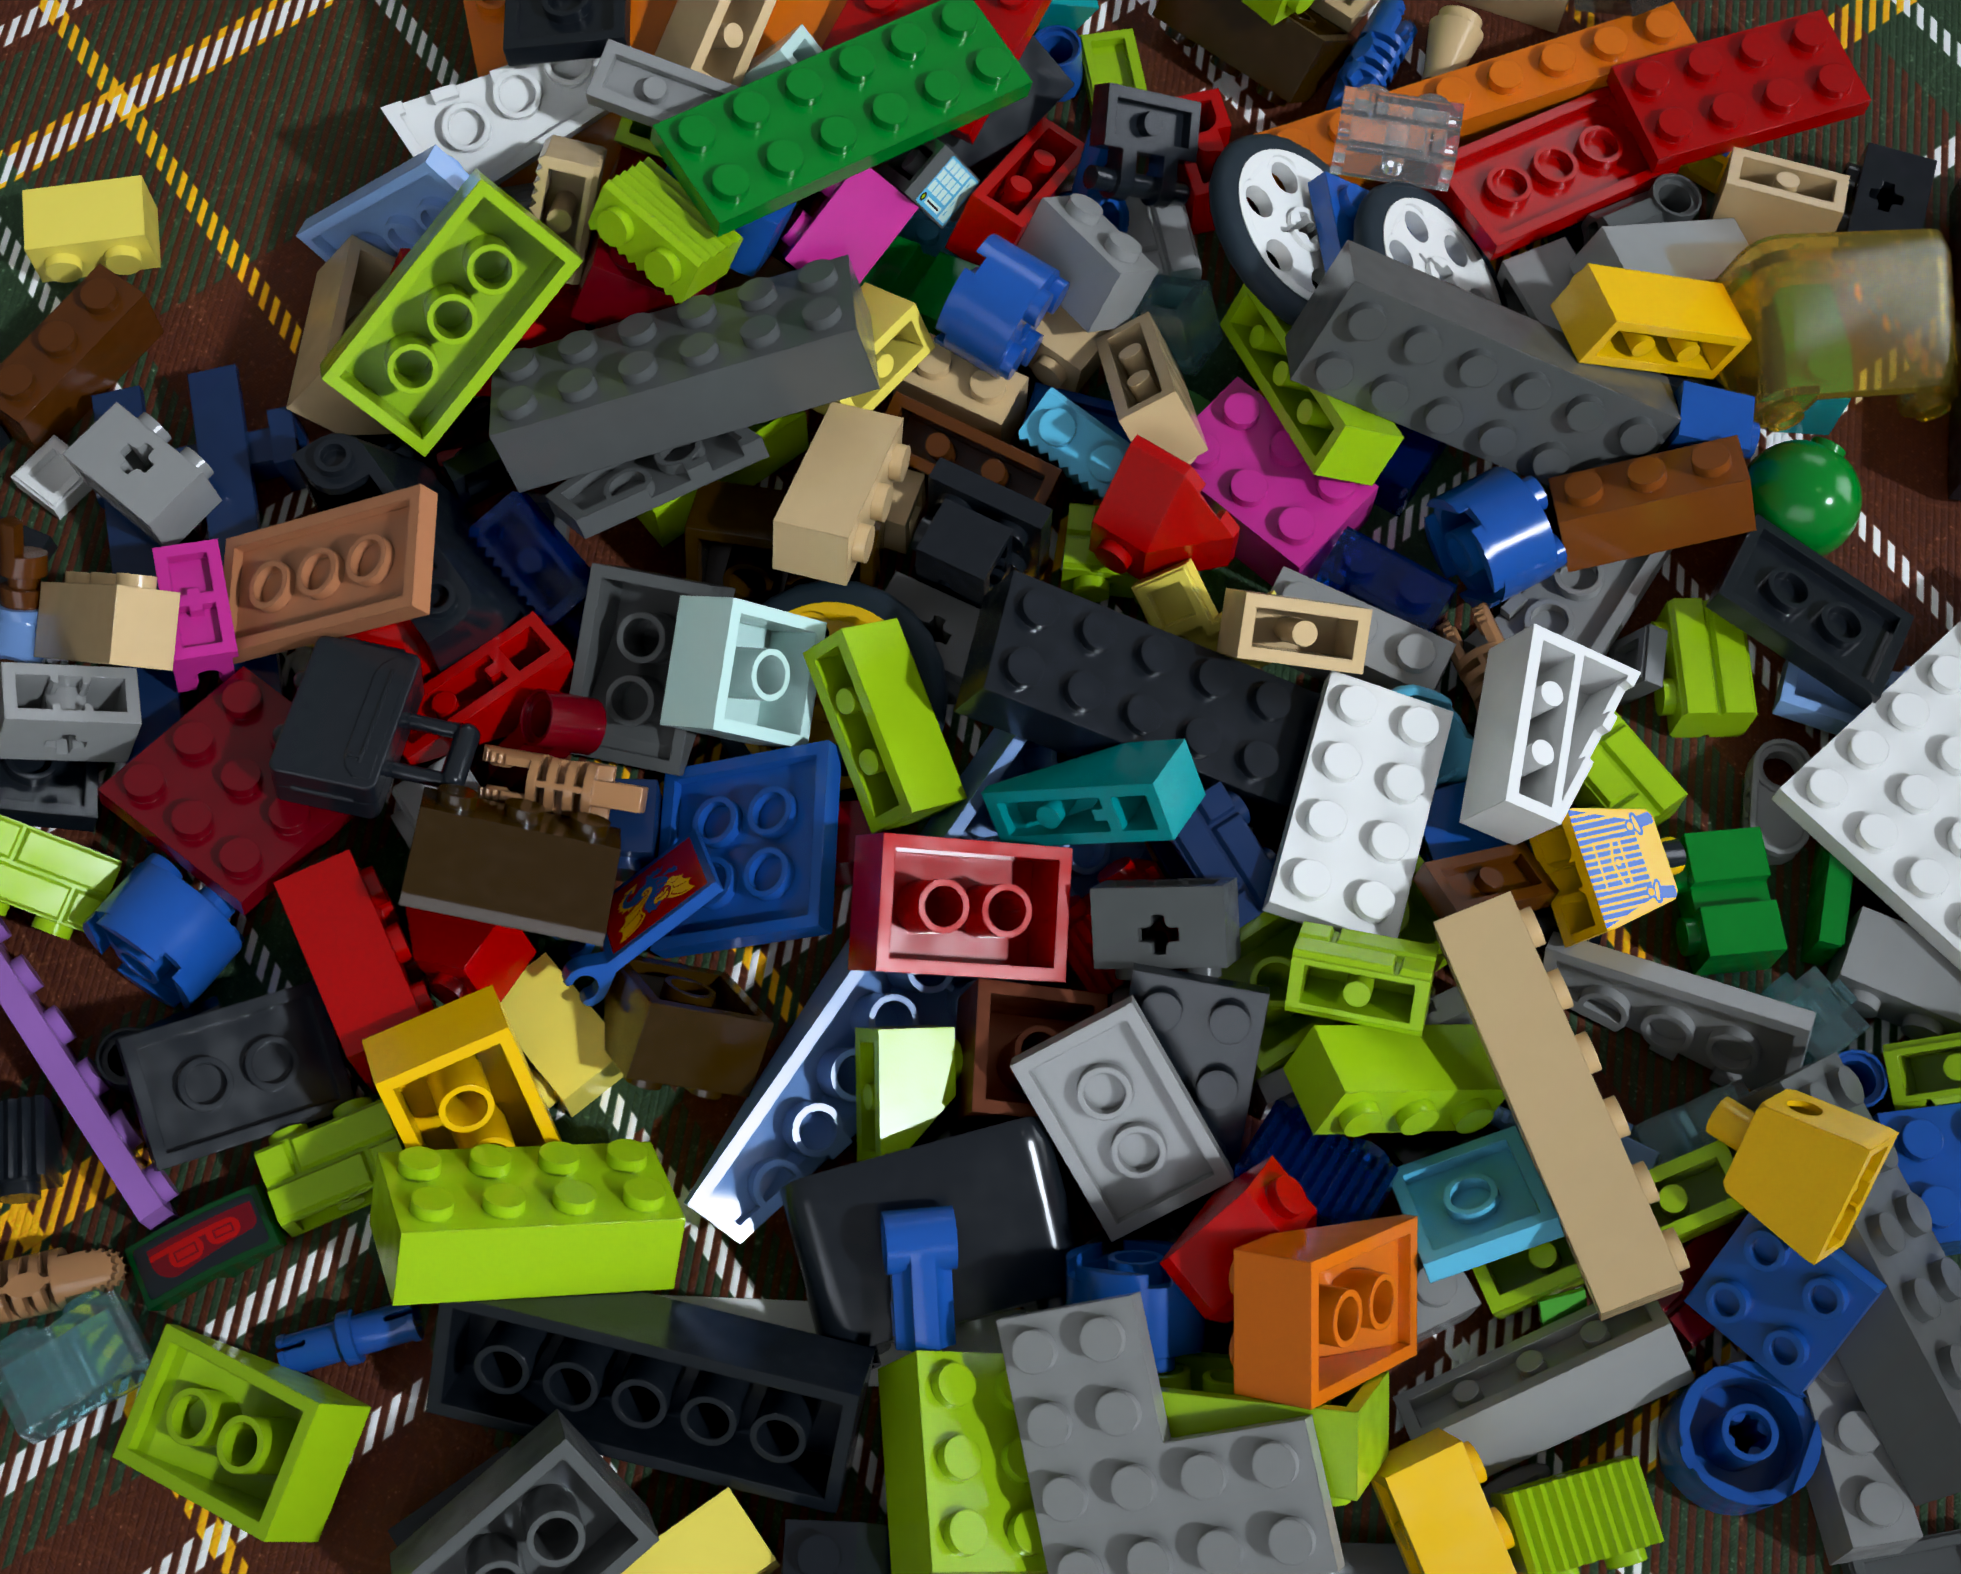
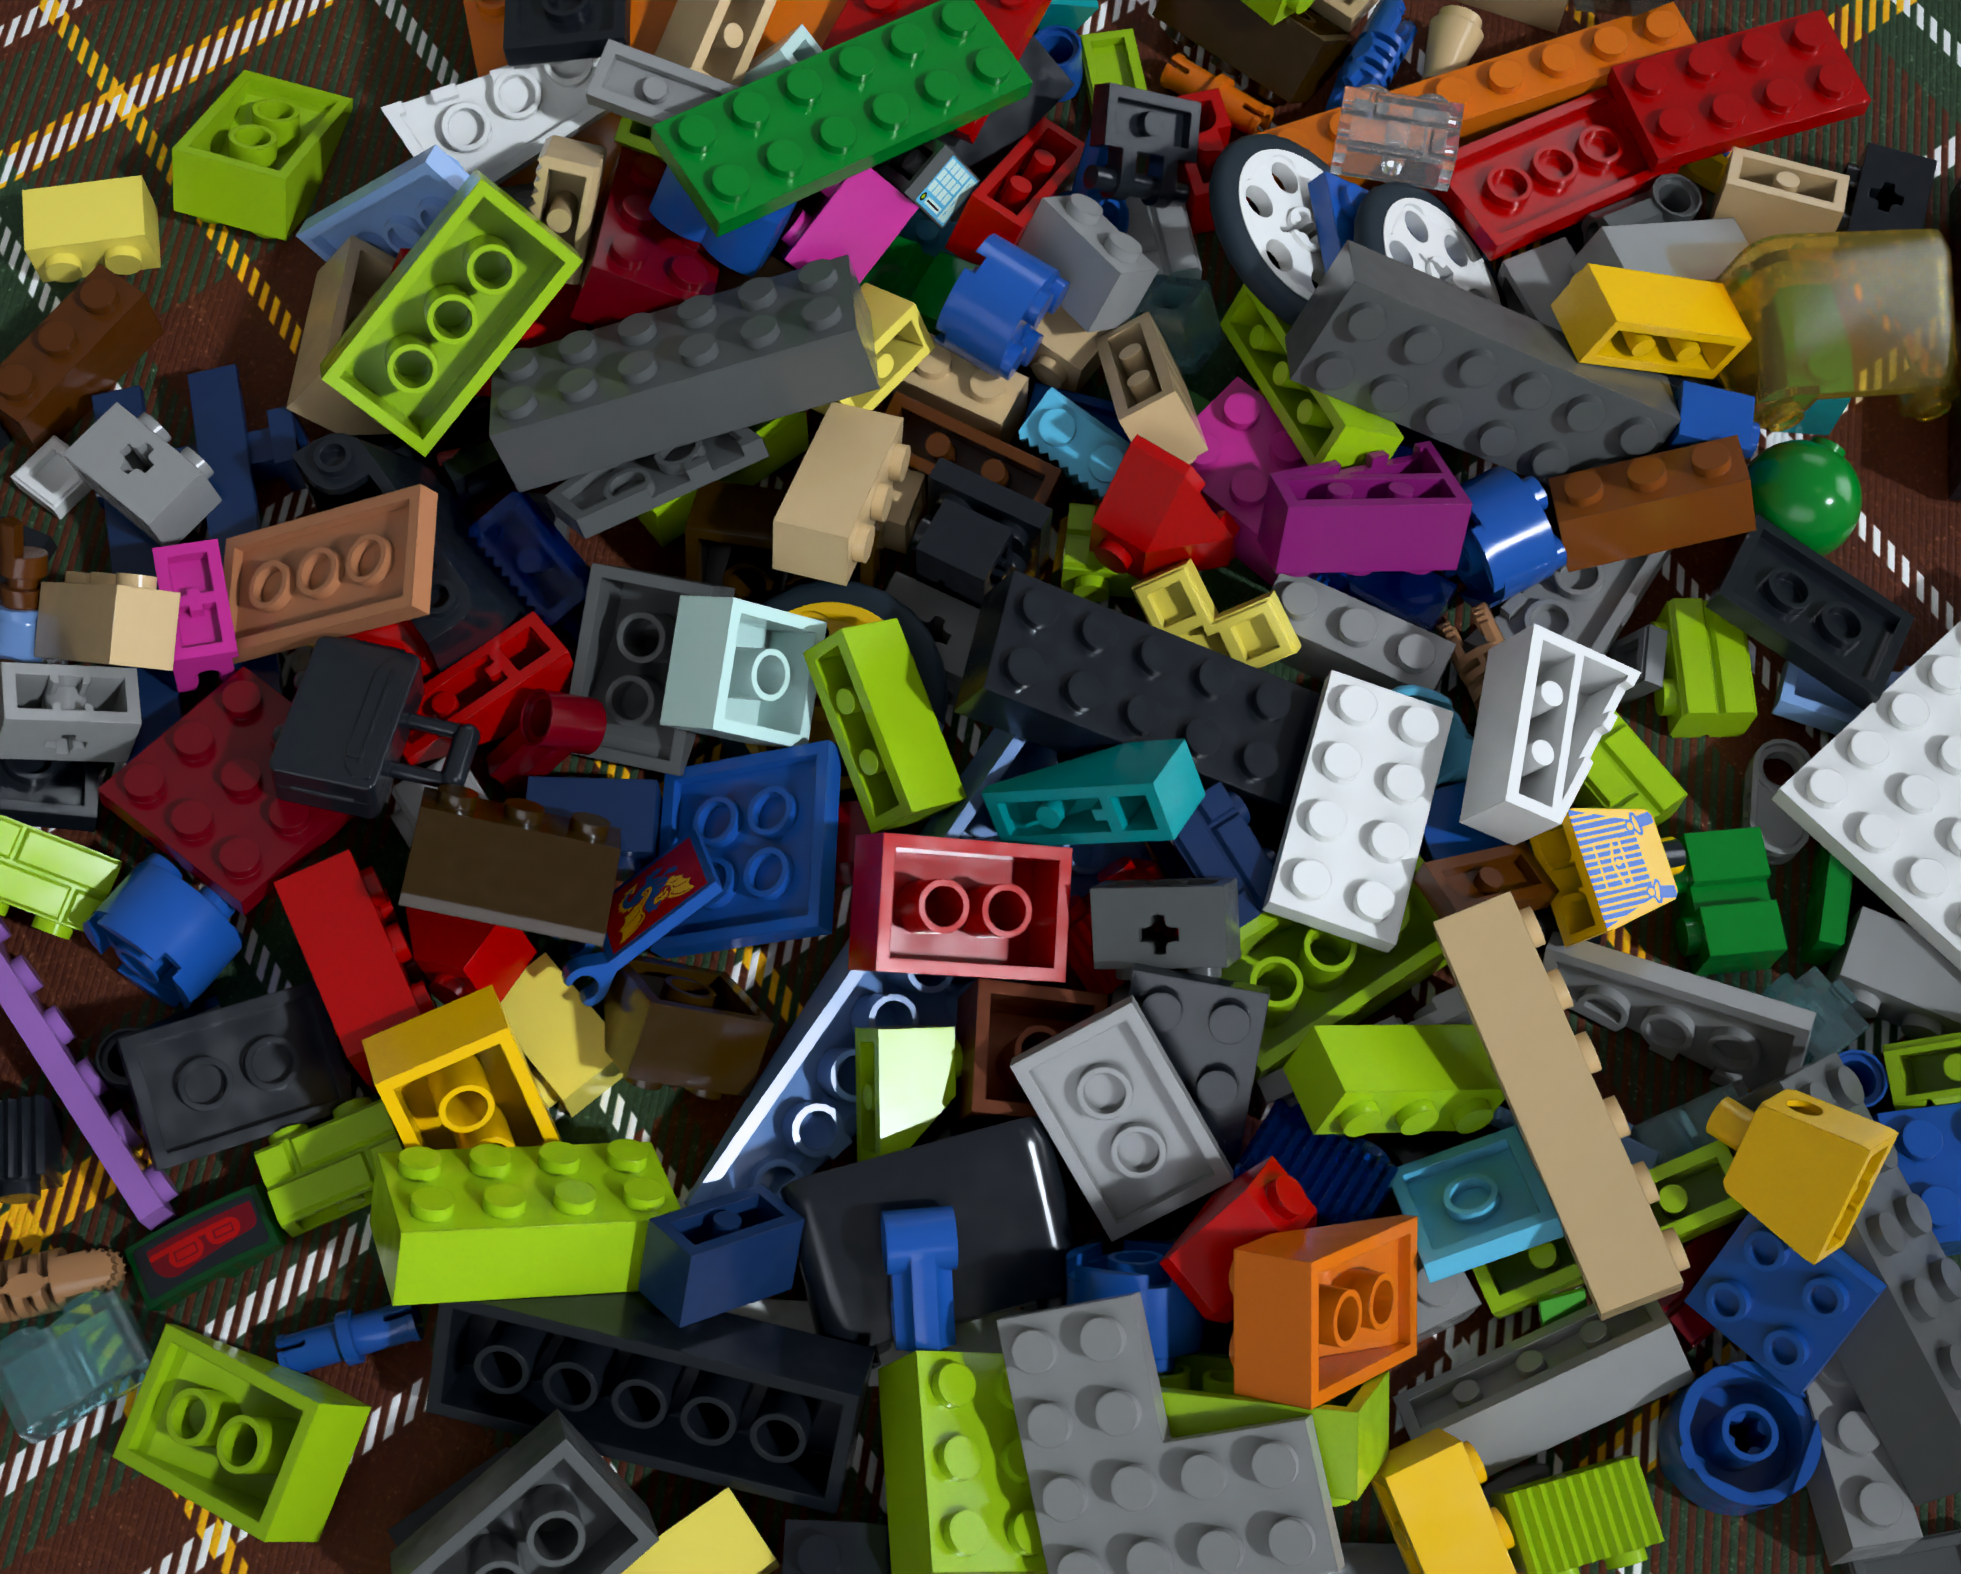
(258, 155): none -> lime slope
(564, 784): medium nougat hinge -> none
(662, 231): lime brick -> none
(720, 1254): none -> dark blue brick
(1243, 110): none -> orange pin
(1294, 631): tan brick -> none
(1361, 978): lime brick -> none
(1365, 517): none -> magenta wedge

